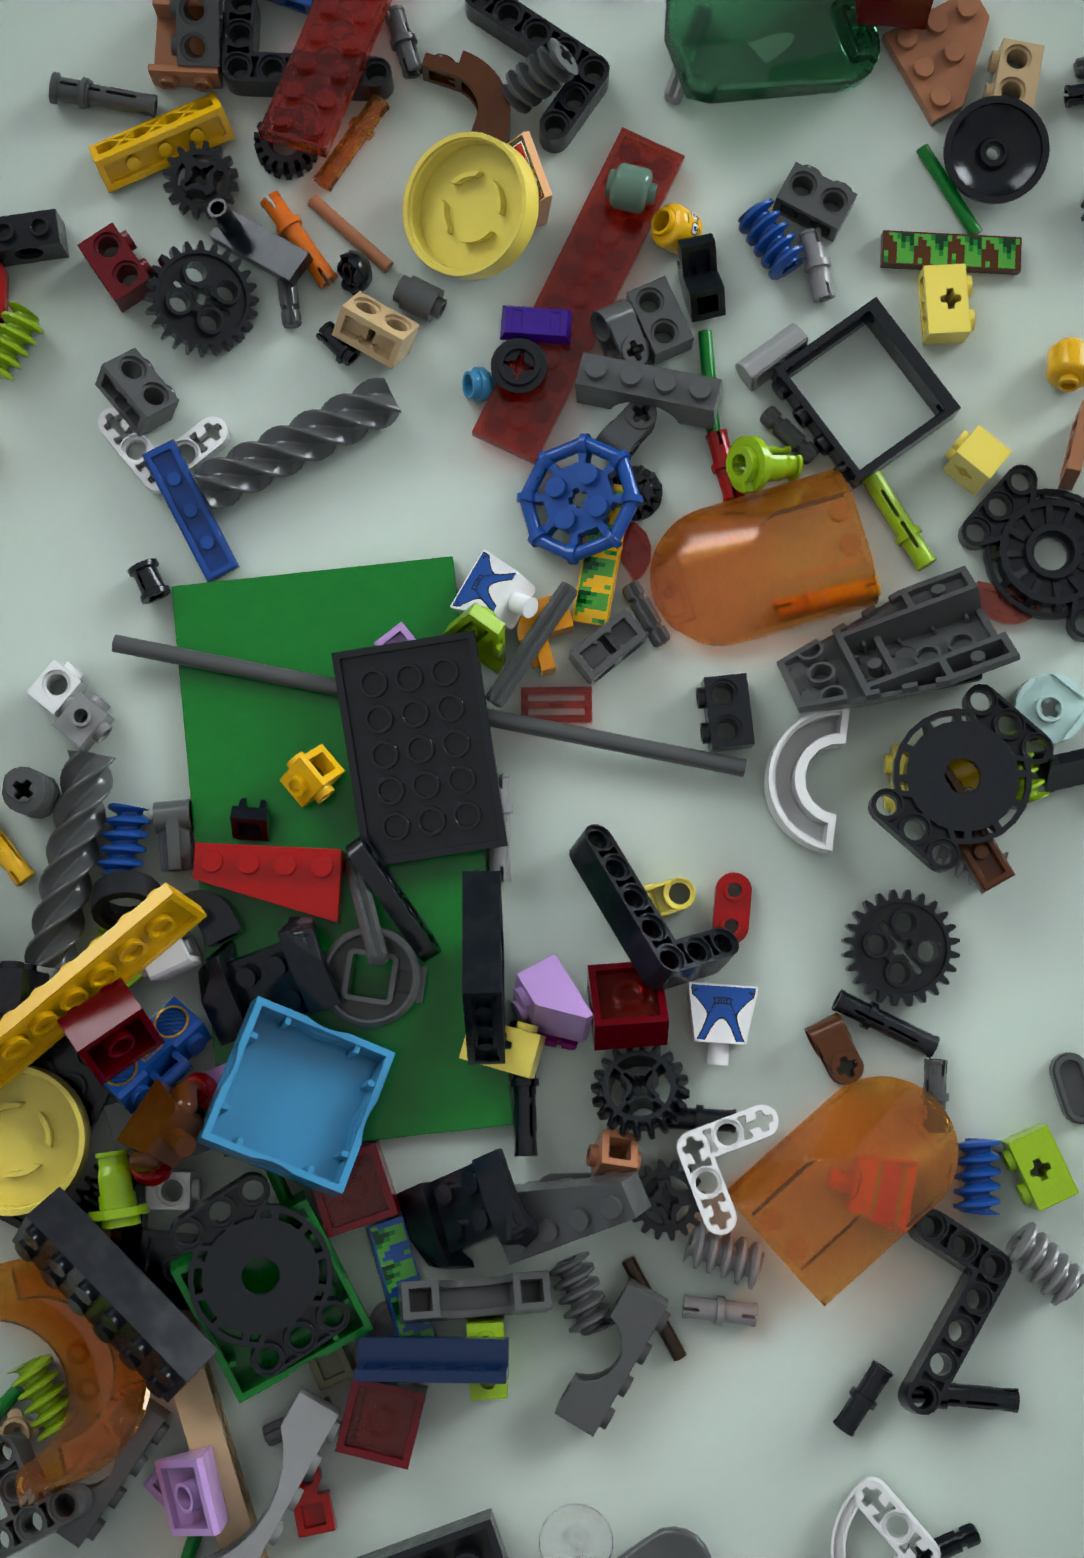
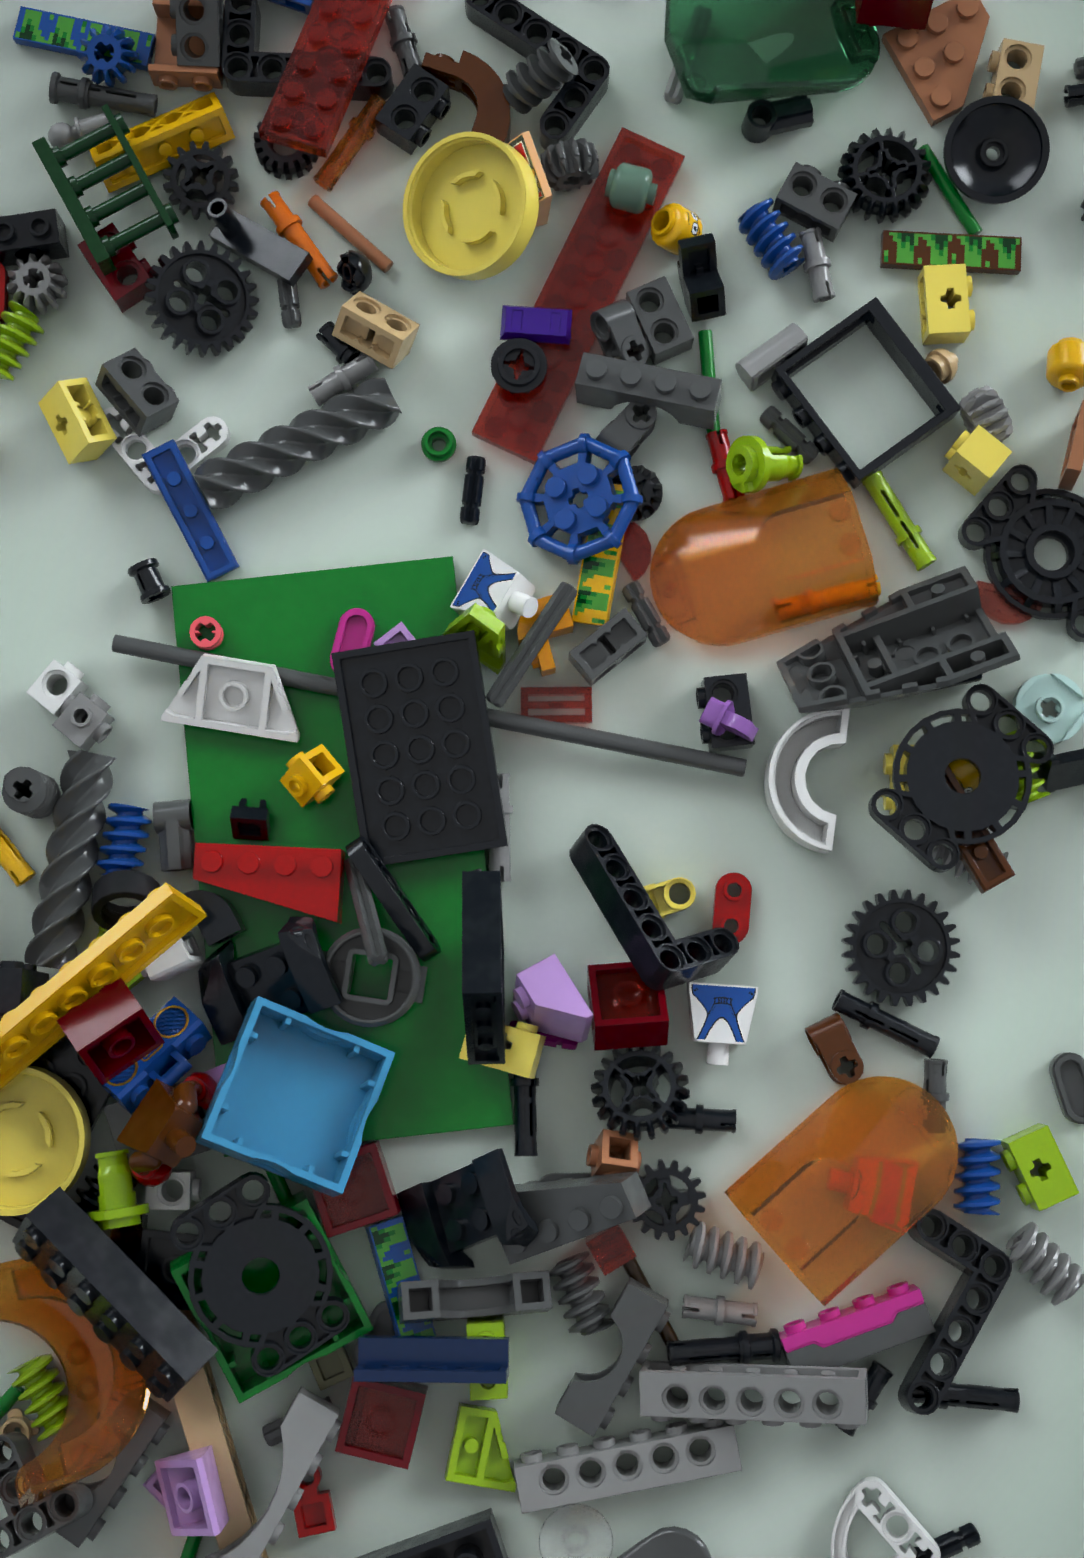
(49, 285): none -> light grey gear
(63, 35): none -> tile
(63, 134): none -> light grey pin
(77, 420): none -> light yellow brick
(88, 218): none -> dark green fence
(94, 55): none -> blue gear
(208, 622): none -> coral bush
(234, 698): none -> white wing
(342, 378): none -> light grey pin
(353, 631): none -> dark pink tile
(405, 106): none -> black brick
(420, 298): dark grey brick -> none
(433, 435): none -> green plate
(472, 490): none -> black axle
(478, 384): dark azure plate -> none
(478, 1450): none -> lime wing
(570, 164): none -> dark grey gear
(610, 1248): none -> clear red brick
(612, 1480): none -> light grey brick
(712, 1149): white beam -> none
(722, 717): none -> medium lavender piece
(733, 1379): none -> light grey brick
(740, 1347): none -> black pin
(779, 117): none -> black piece
(858, 1330): none -> piece
(908, 167): none -> black gear
(943, 364): none -> tan plate
(986, 409): none -> light grey gear

